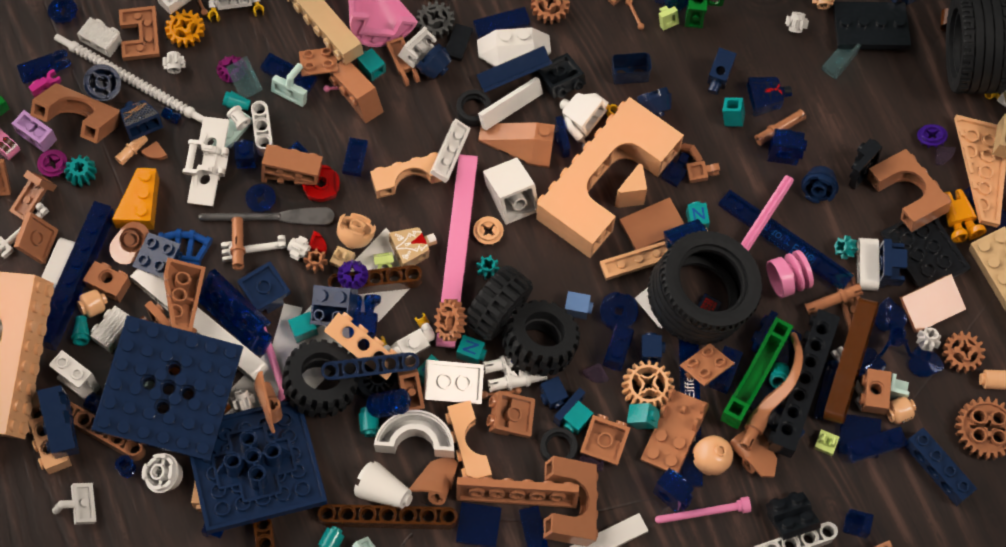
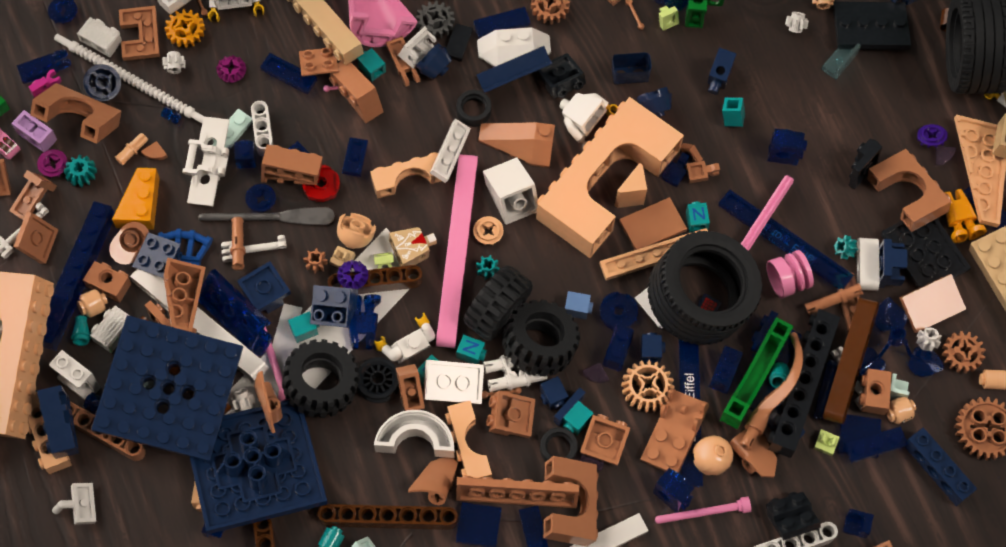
(58, 260): white beam -> none
(121, 462): clear blue bush -> none
(140, 119): dark blue torso -> none
(162, 473): white cone -> none
(233, 99): teal cone -> none
(238, 117): white bush -> none
(244, 78): clear light blue panel -> none
(287, 88): light aqua plate -> none
(298, 248): white gear -> none
(318, 242): red tile -> none
(335, 330): light nougat brick -> none
(368, 424): teal brick -> none
(379, 368): dark blue beam -> none
(382, 487): white cone -> none
(388, 403): clear blue piece -> none
(450, 320): nougat gear -> none
(510, 103): white tile -> none
(561, 136): clear blue plate -> none
(643, 416): teal brick -> none
(676, 233): clear blue panel -> none
(706, 364): nougat hinge -> none
(766, 94): clear blue torso -> none
(786, 123): nougat pin -> none
(820, 184): dark blue cone -> none

